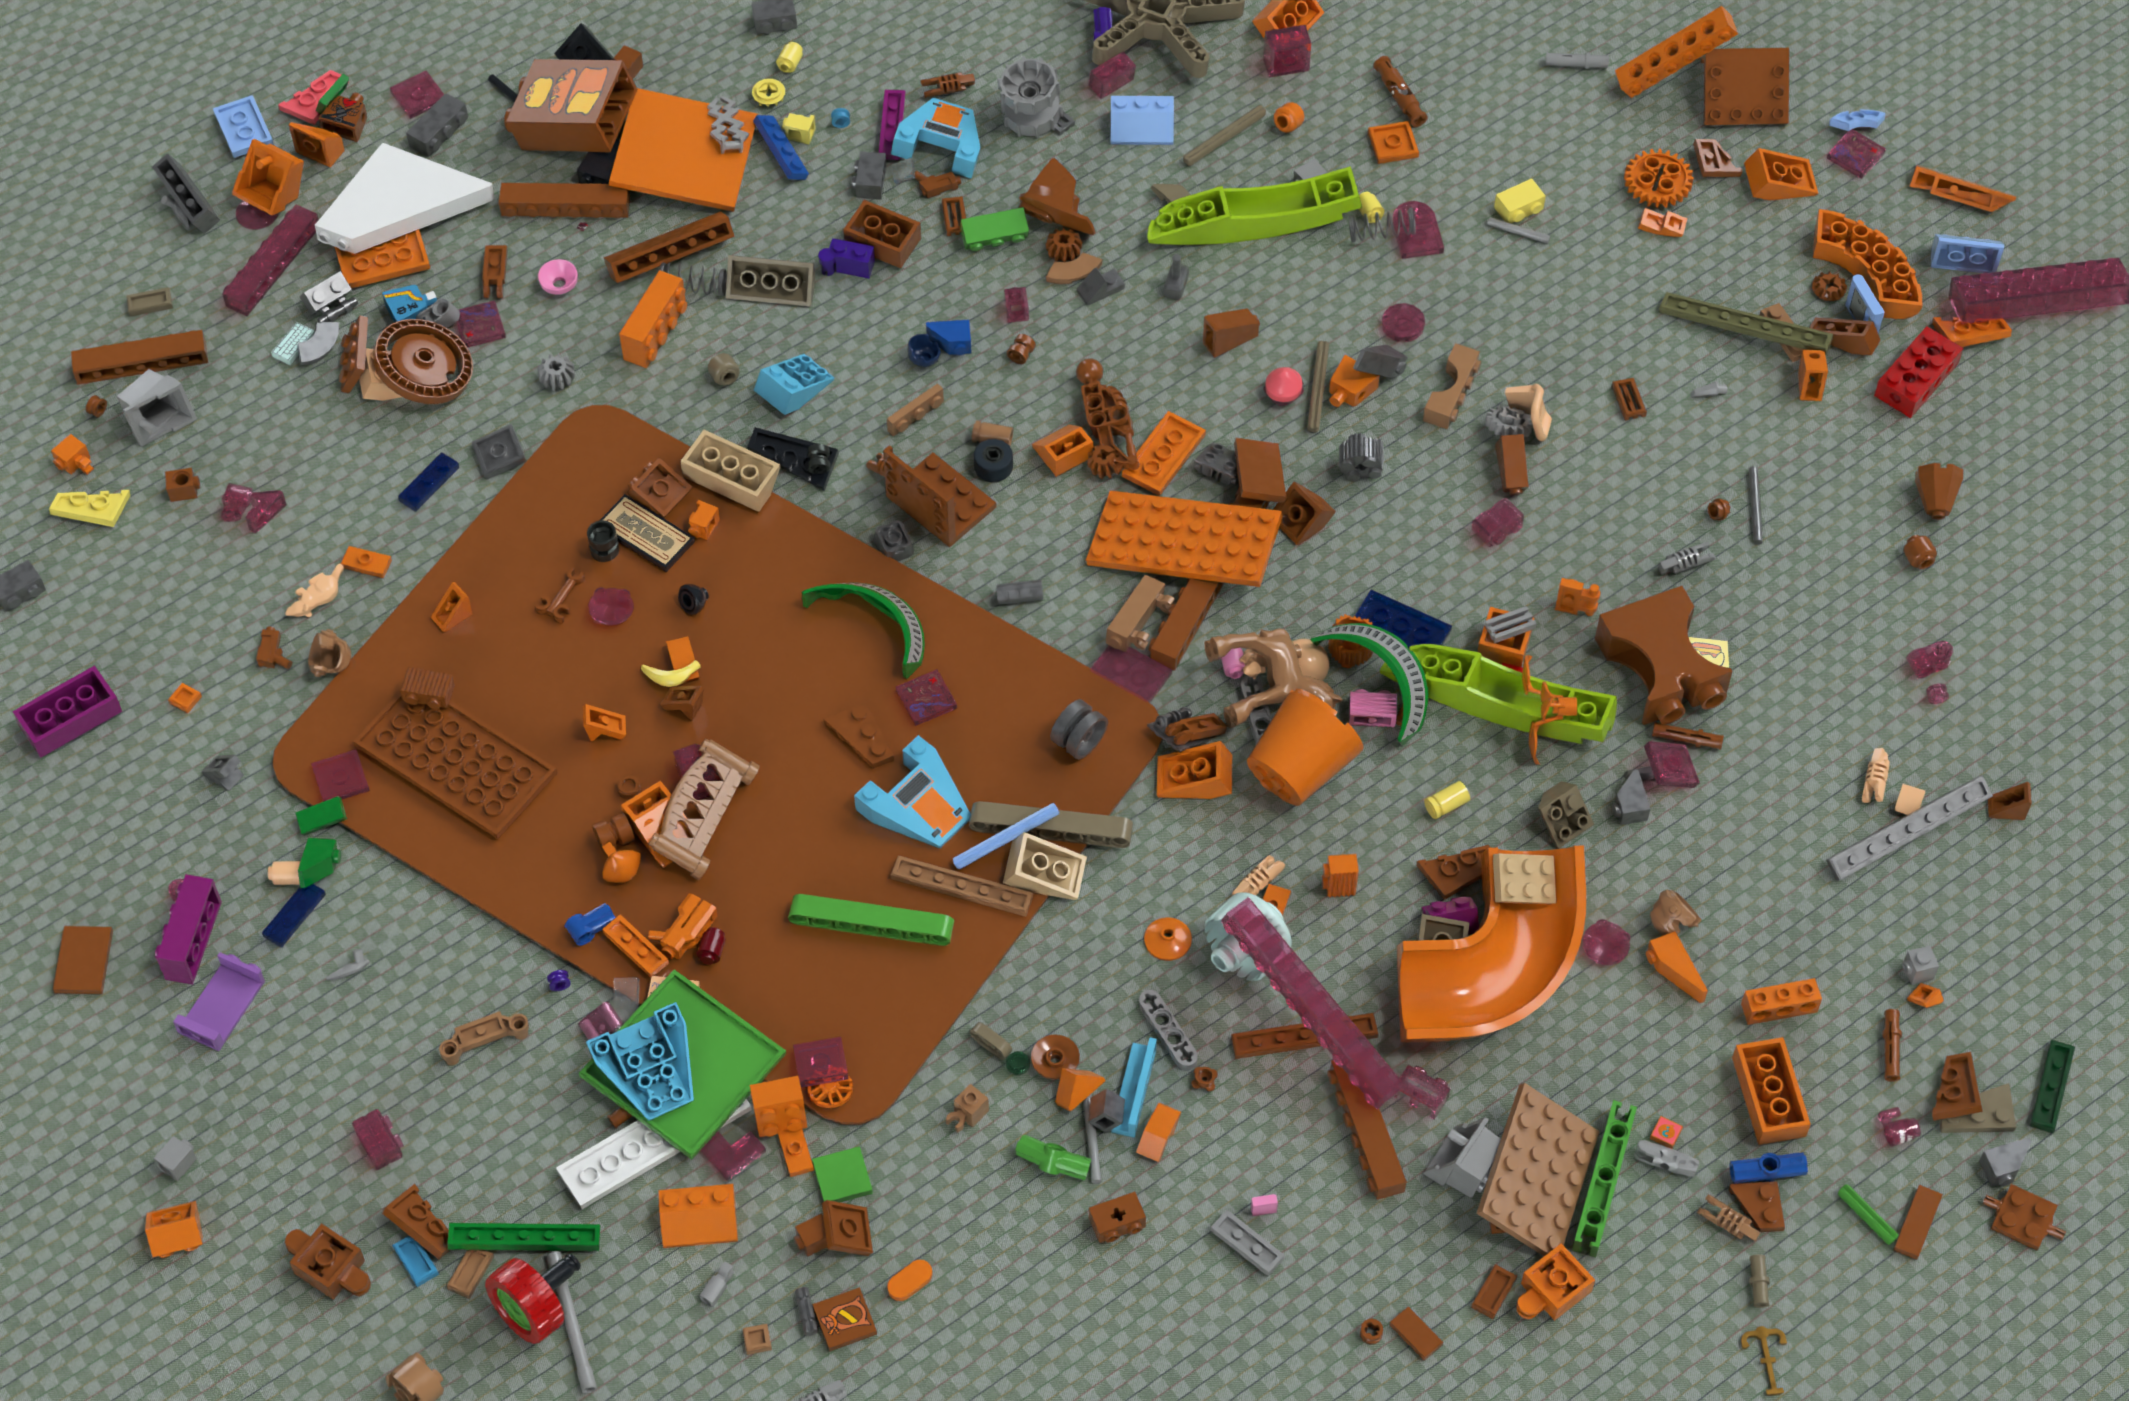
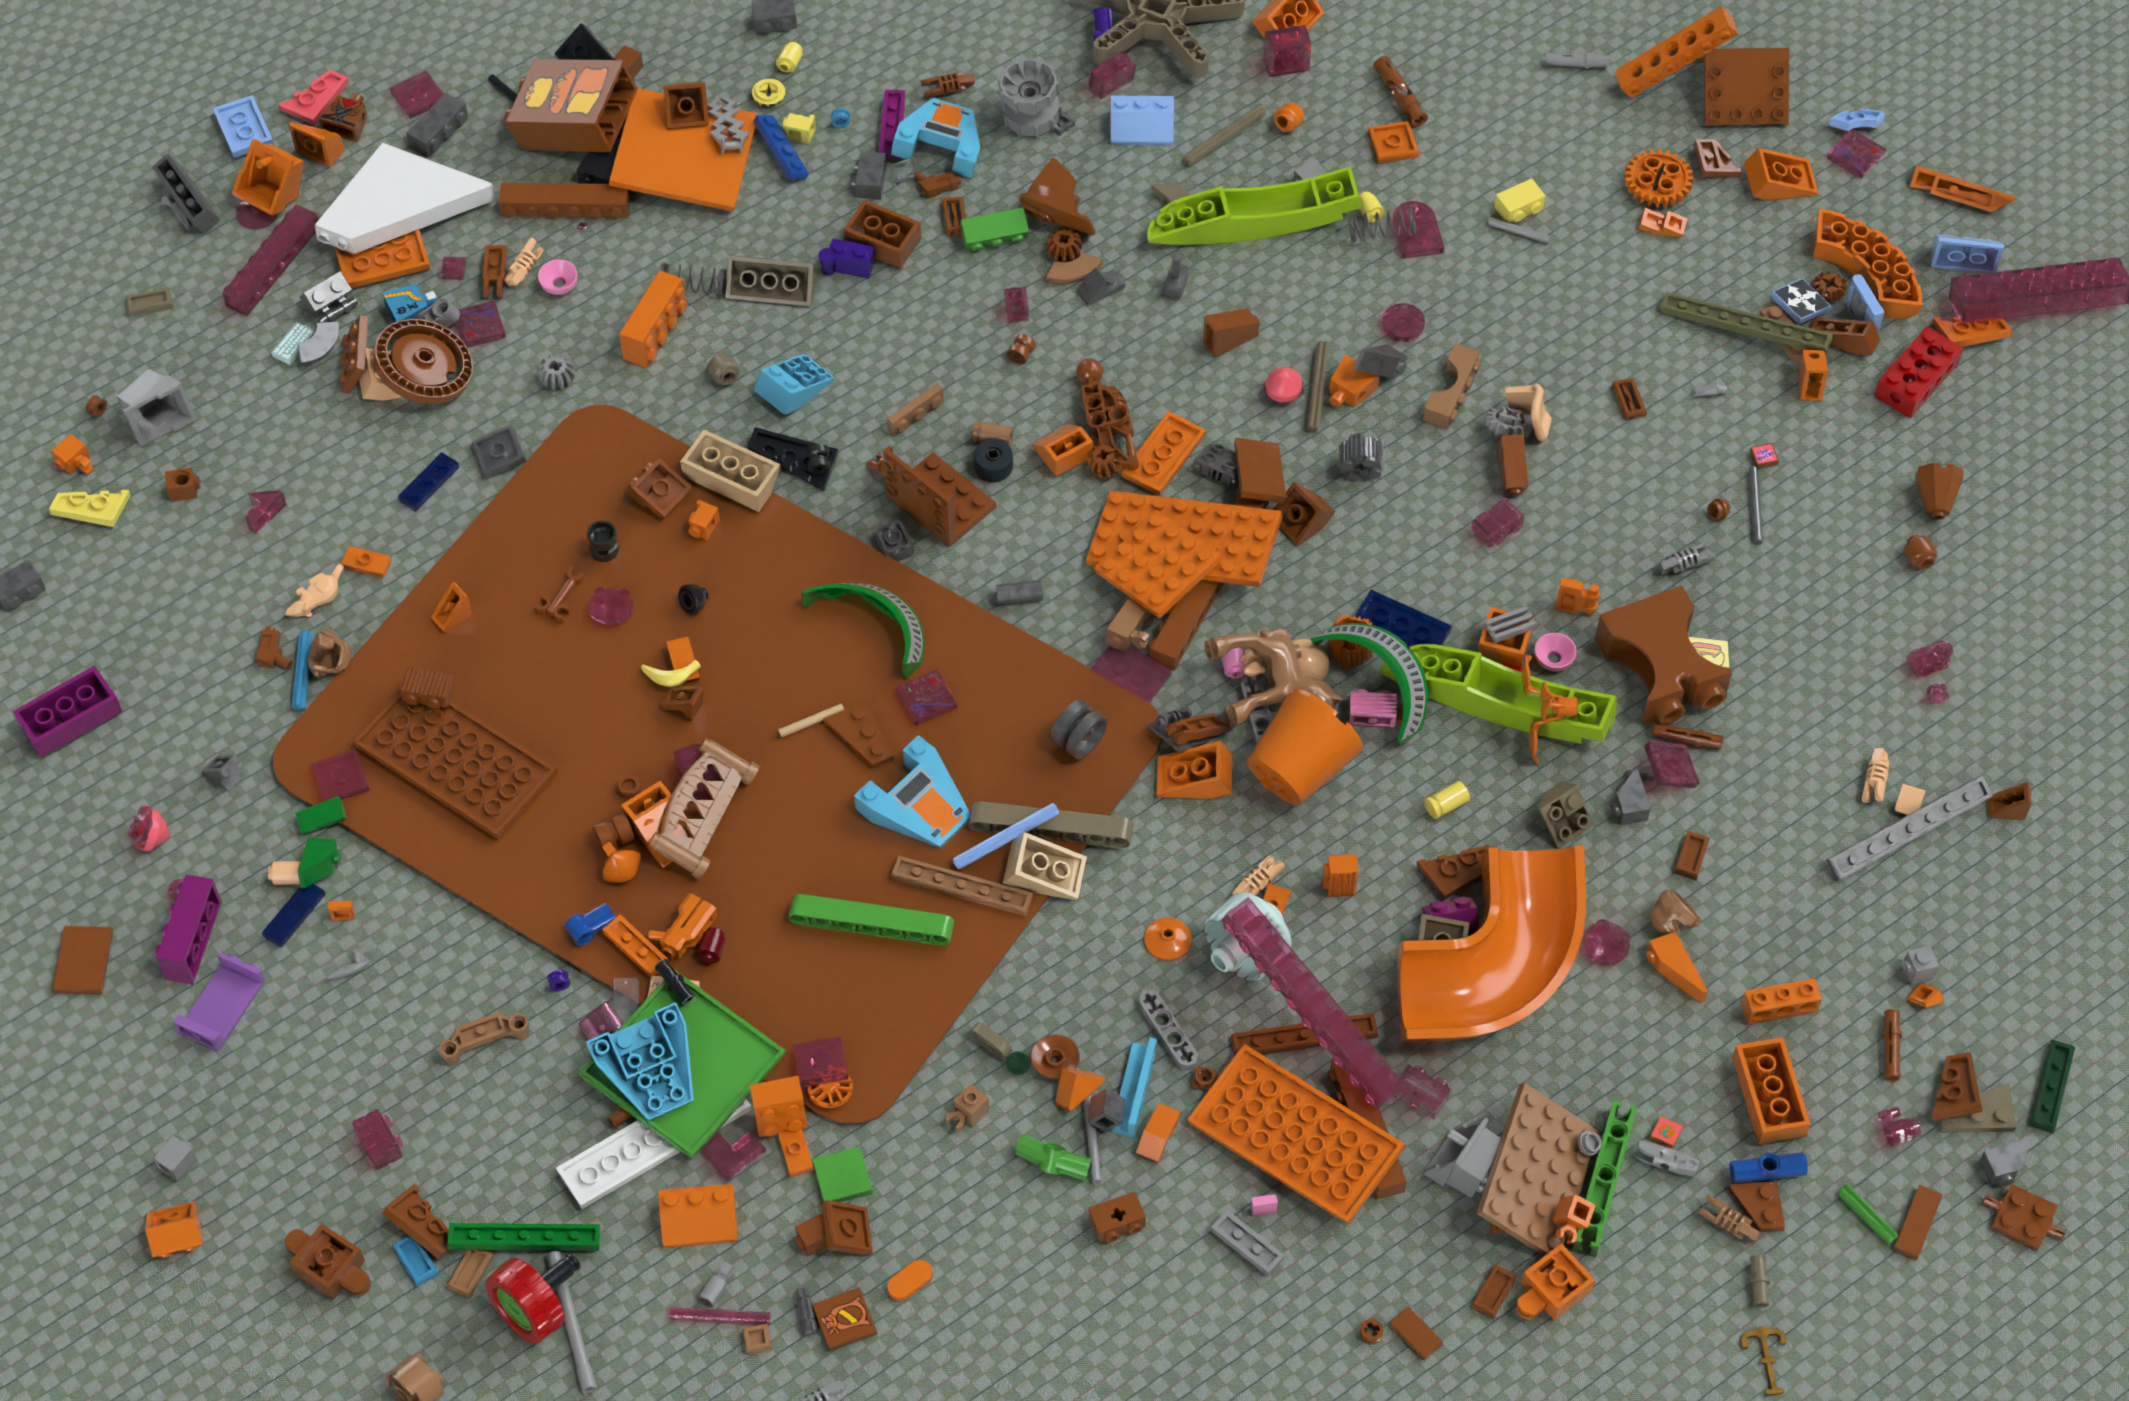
(138, 356): dark orange brick -> none
(148, 829): none -> hair
(185, 698): orange tile -> none
(235, 502): clear pink piece -> none
(302, 671): none -> dark azure axle
(334, 91): green tile -> none
(341, 910): none -> orange tile
(453, 268): none -> clear pink plate
(523, 263): none -> light nougat hinge
(601, 721): orange slope -> none
(648, 533): tile -> none
(669, 247): dark orange brick -> none
(674, 982): none -> black pin
(686, 104): none -> dark orange slope
(716, 1315): none -> clear pink piece
(809, 721): none -> tan bar
(923, 351): dark blue hair -> none
(951, 336): blue slope -> none
(1158, 564): none -> orange plate
(1296, 1134): none -> orange plate
(1524, 878): tan plate -> none
(1555, 644): none -> bright pink piece
(1573, 1214): none -> orange brick
(1589, 1143): none -> light grey plate
(1691, 855): none -> dark orange tile
(1764, 455): none -> tile
(1800, 301): none -> tile

